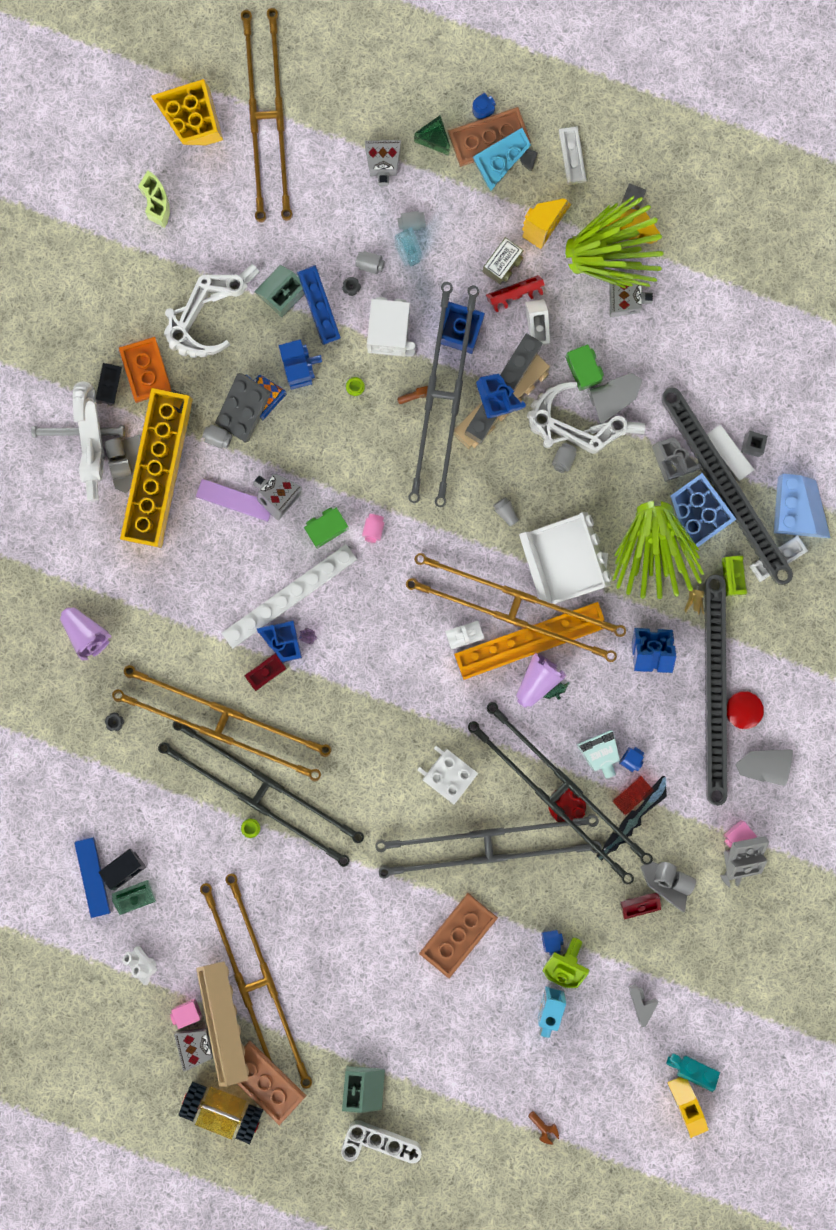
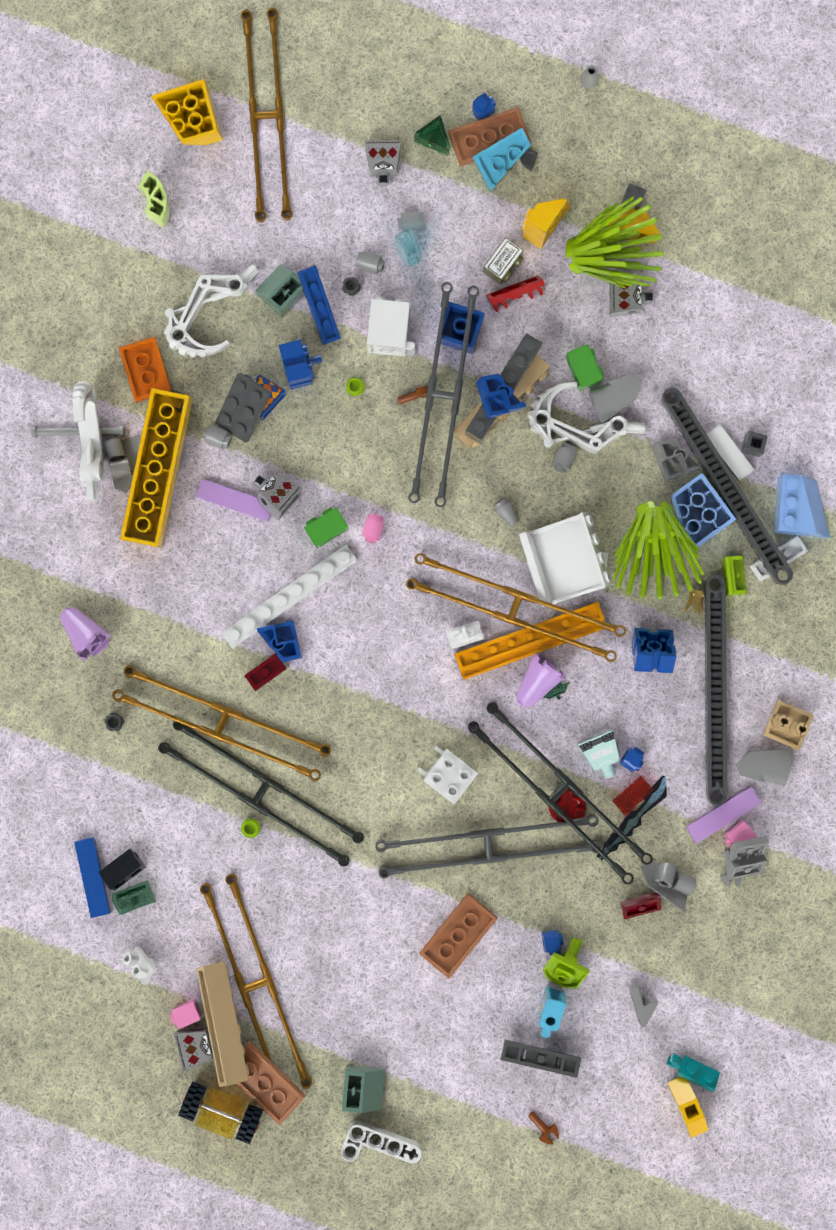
(108, 384): black hinge -> none
(307, 636): clear purple plate -> none
(538, 320): white slope -> none
(540, 1058): none -> dark grey hinge
(572, 155): white tile -> none
(589, 77): none -> light grey cone
(723, 814): none -> lavender tile
(744, 710): red dish -> none
(788, 725): none -> tan plate

